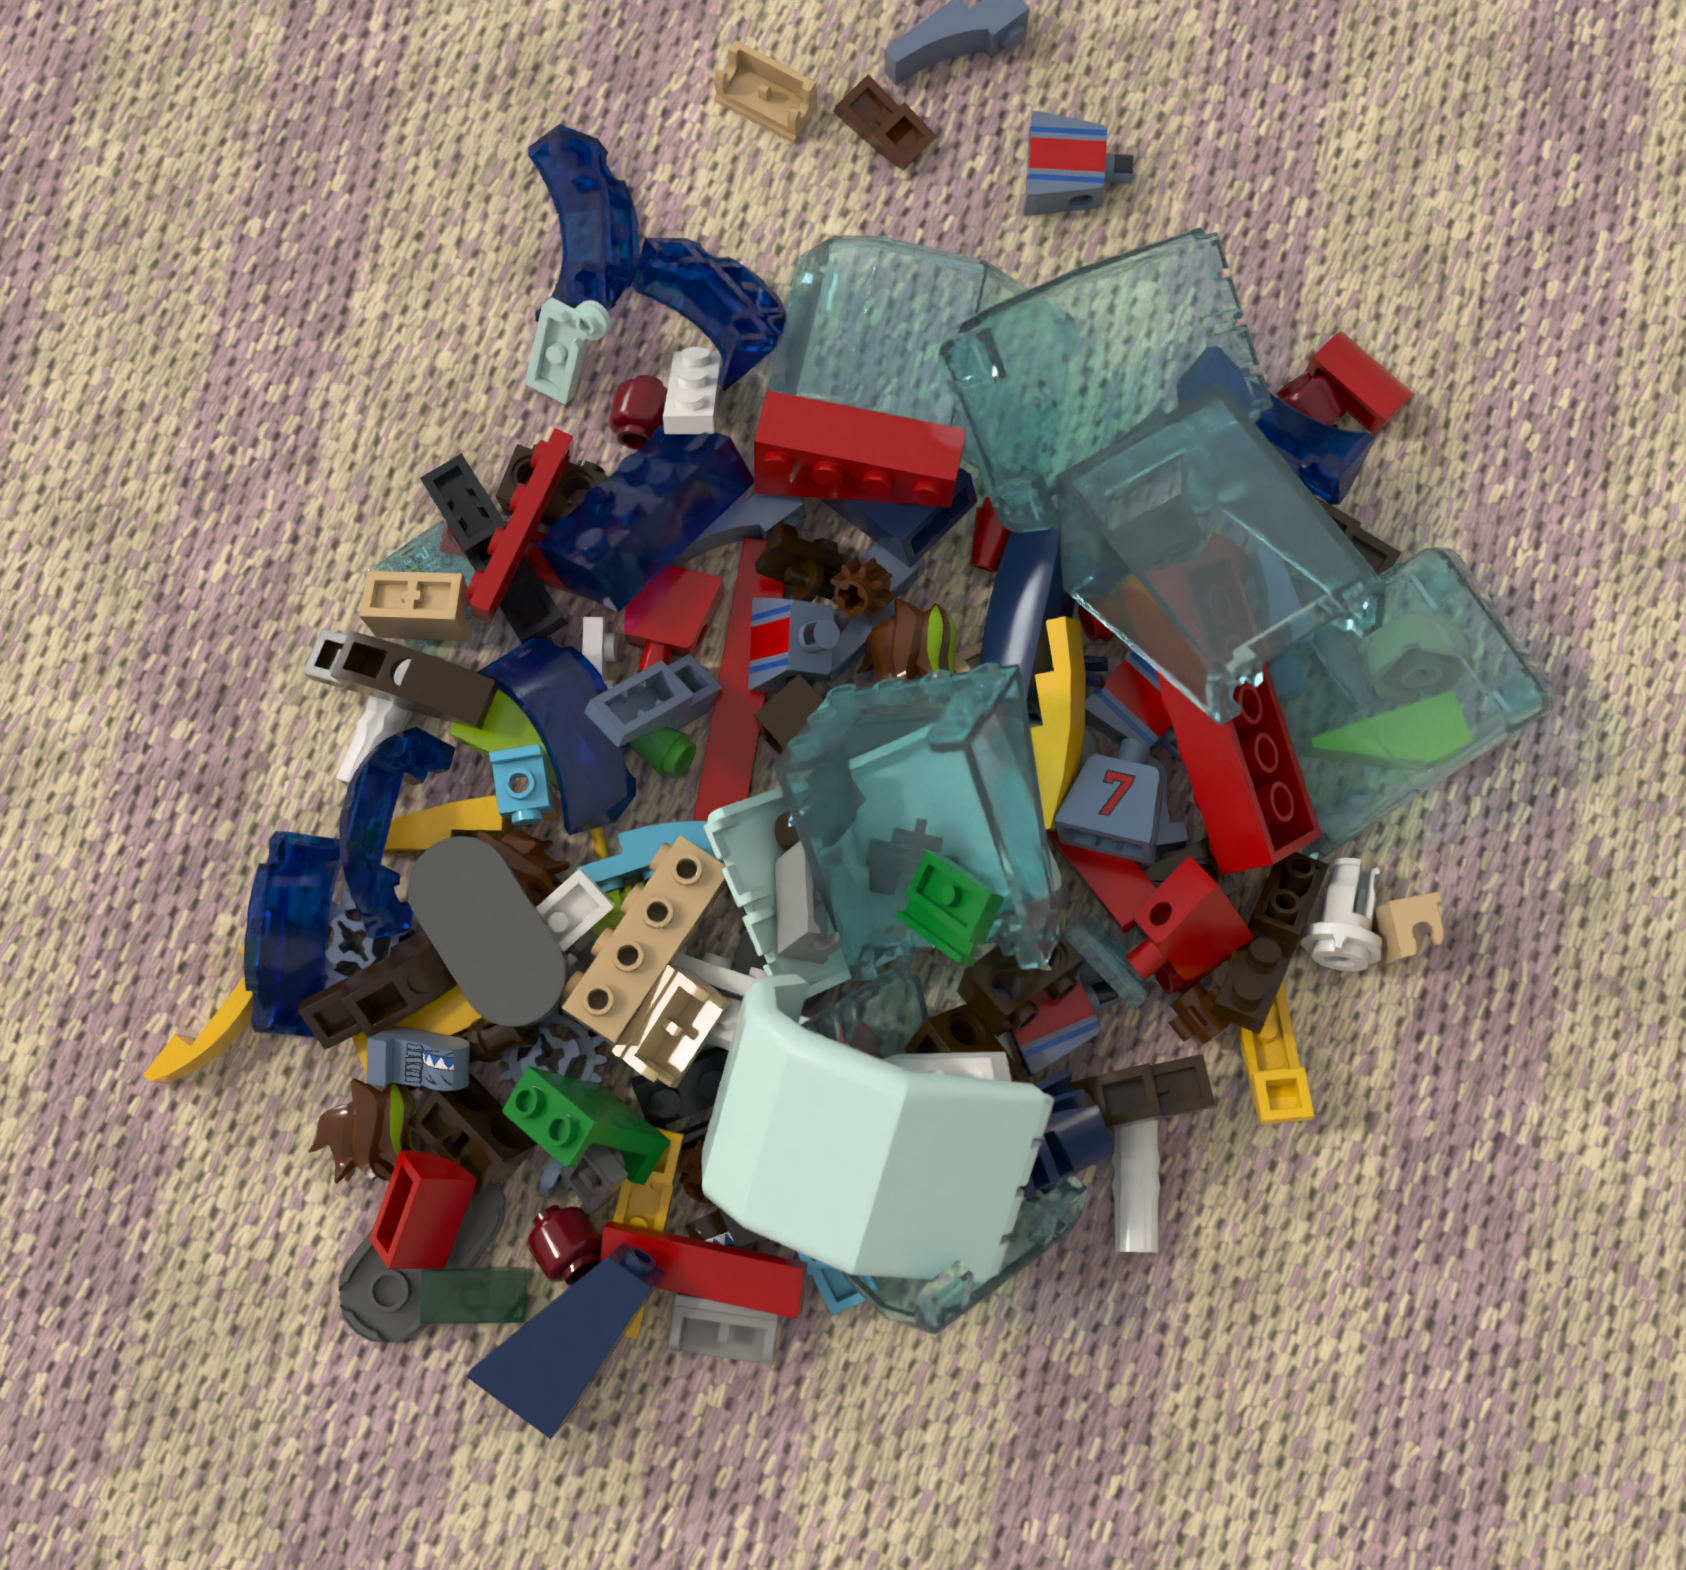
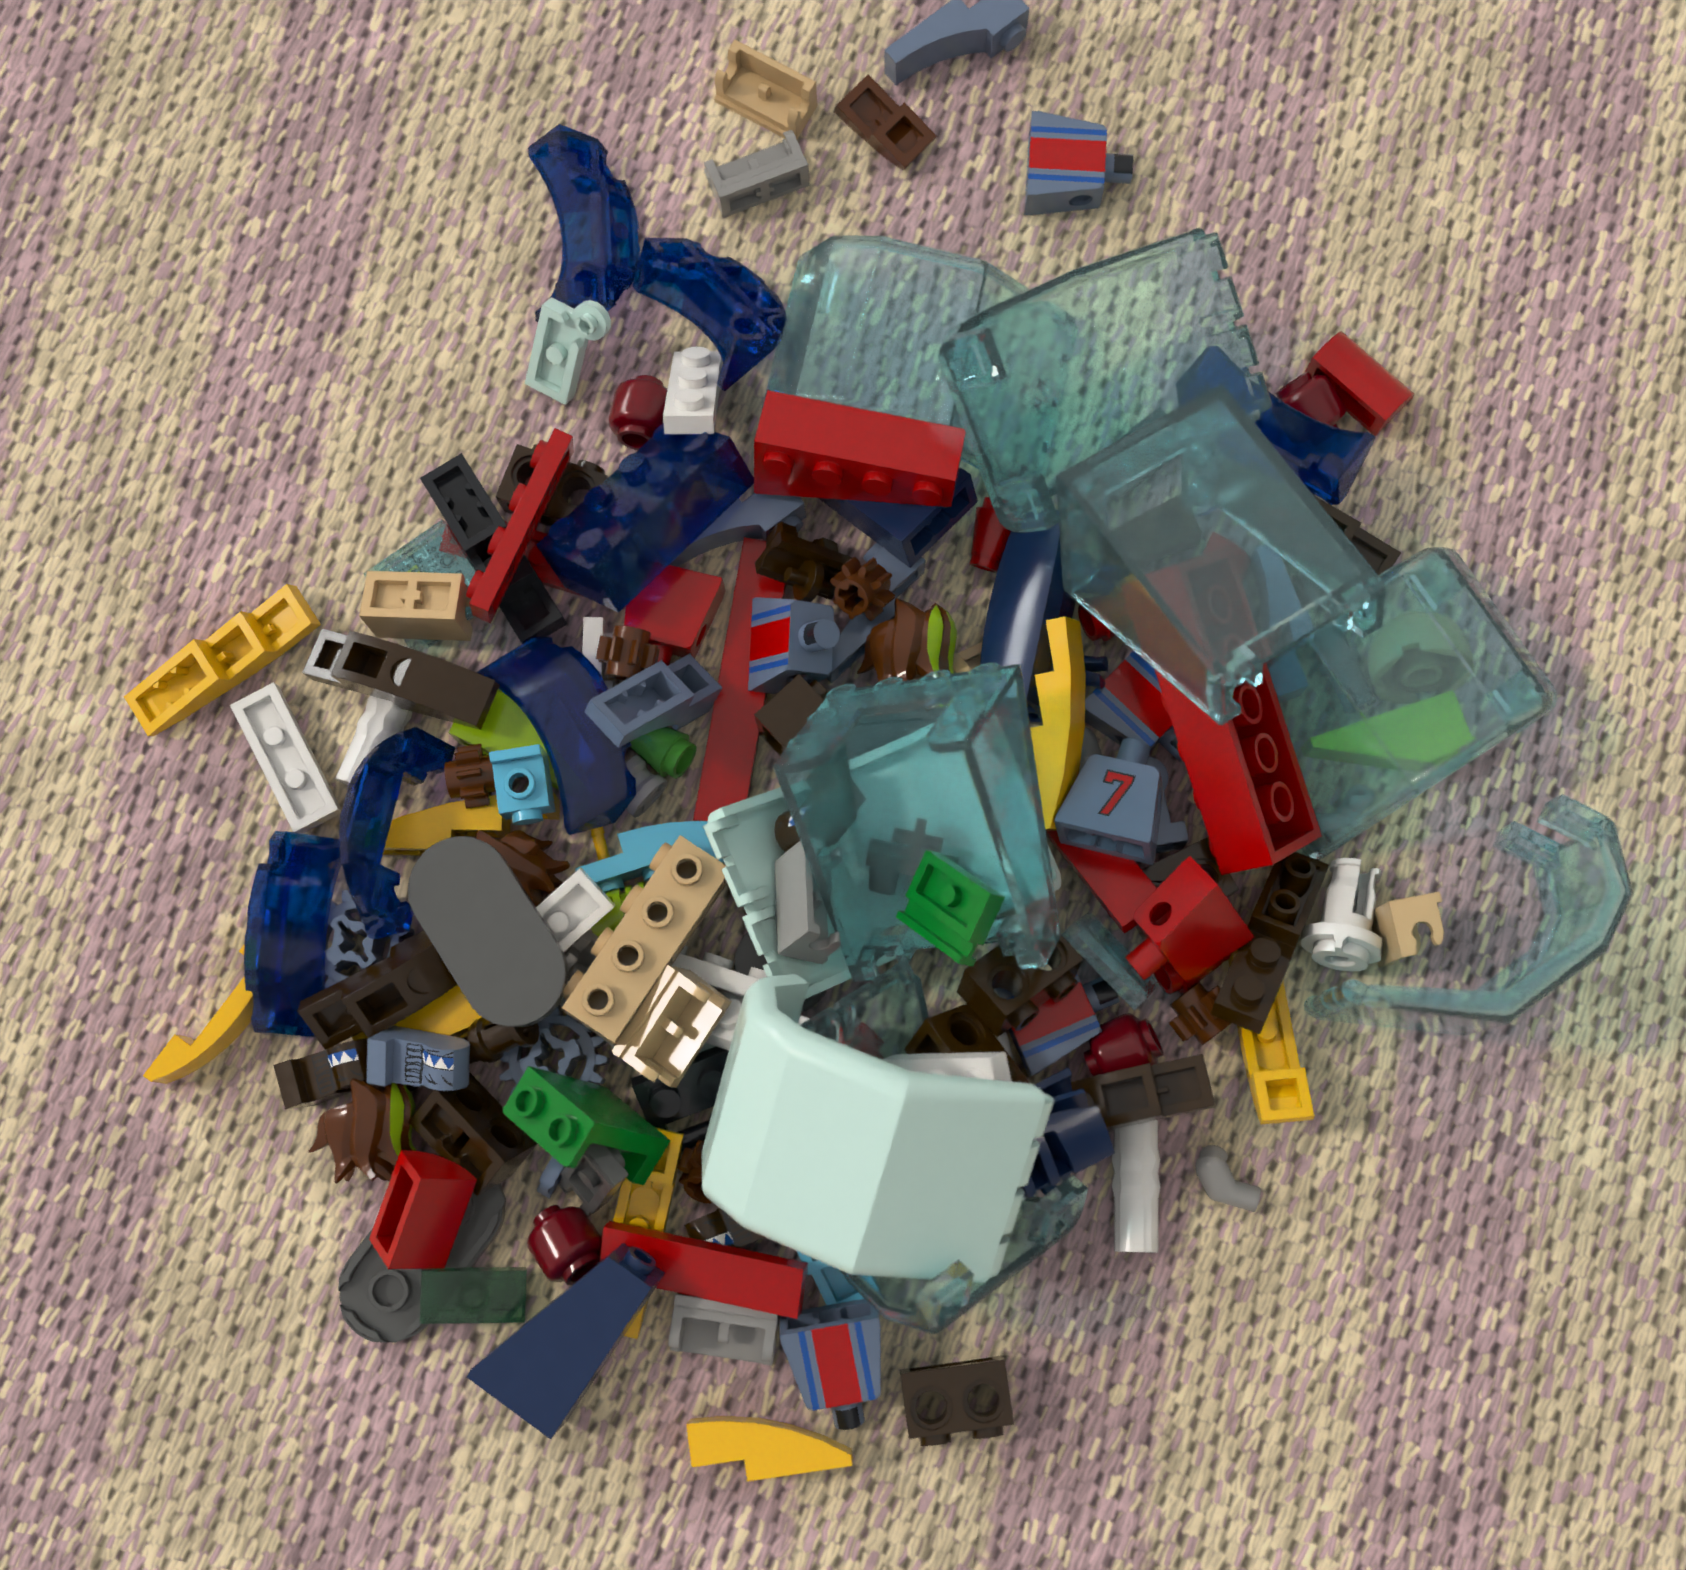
(222, 661): none -> yellow slope
(286, 758): none -> white plate
(322, 1074): none -> dark brown leg
(470, 776): none -> reddish brown gear
(626, 652): none -> reddish brown gear
(648, 786): none -> light grey wheel
(758, 176): none -> light grey hinge
(765, 1445): none -> yellow slope
(835, 1358): none -> torso
(954, 1383): none -> dark brown brick
(1123, 1045): none -> dark red head
(1220, 1183): none -> light grey arm
(1582, 899): none -> clear light blue windscreen

